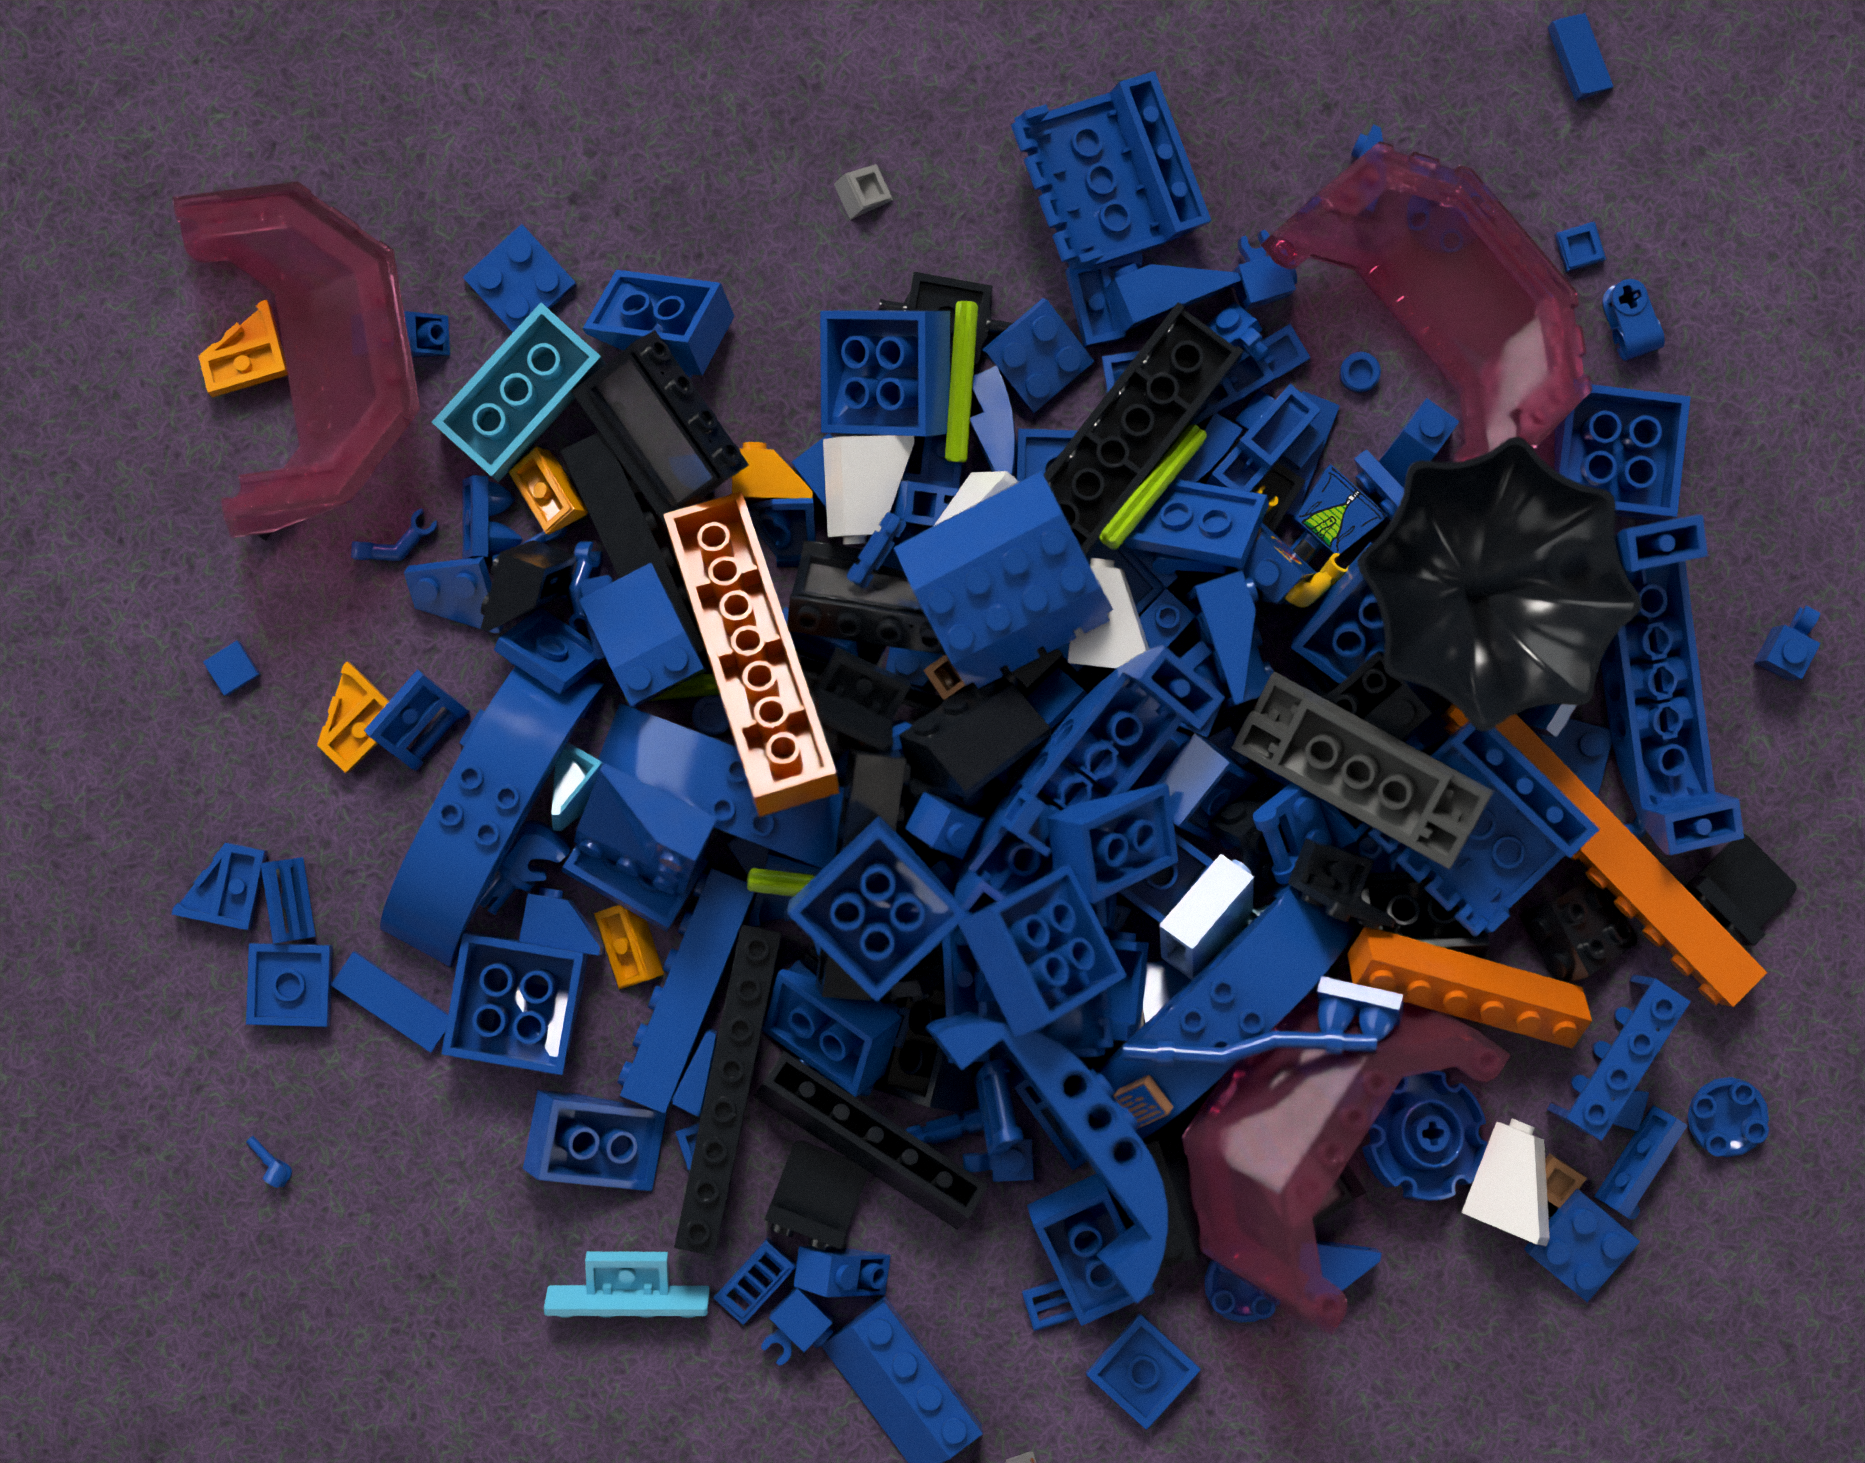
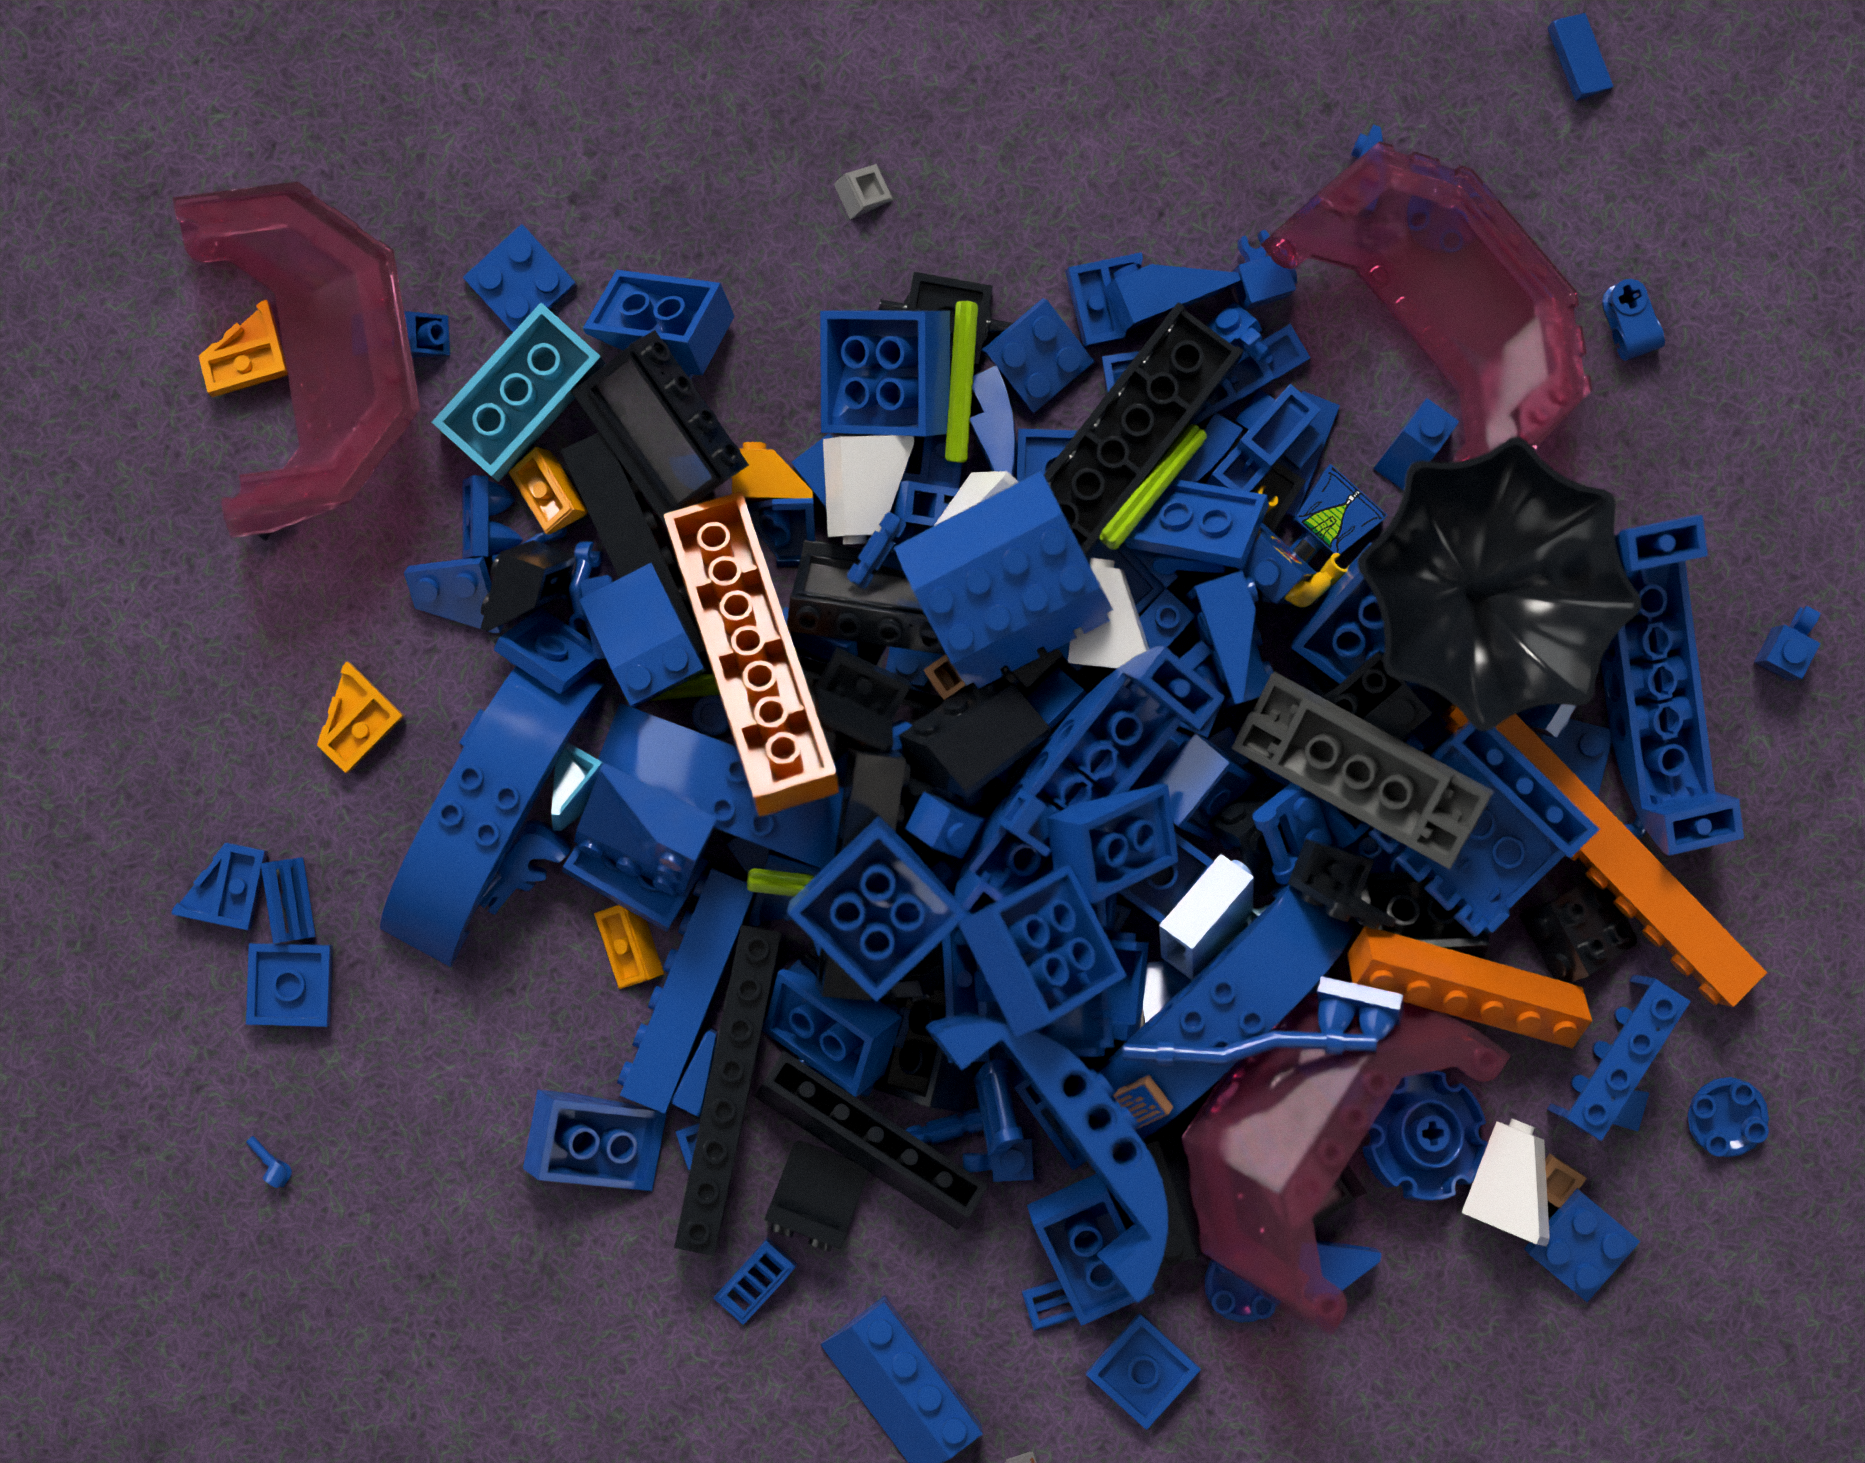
(231, 668): blue tile -> none
(391, 1001): blue tile -> none
(395, 552): blue arm -> none
(408, 715): blue plate -> none
(514, 1003): blue slope -> none
(557, 923): blue slope -> none
(626, 1287): medium azure bracket -> none
(800, 1321): blue brick -> none
(841, 1272): blue slope -> none
(1111, 173): blue slope -> none
(1360, 372): blue tile -> none
(1377, 480): blue wing -> none
(1580, 246): blue tile -> none
(1627, 446): blue slope -> none
(1640, 1162): blue hinge -> none
(1742, 889): black bracket -> none

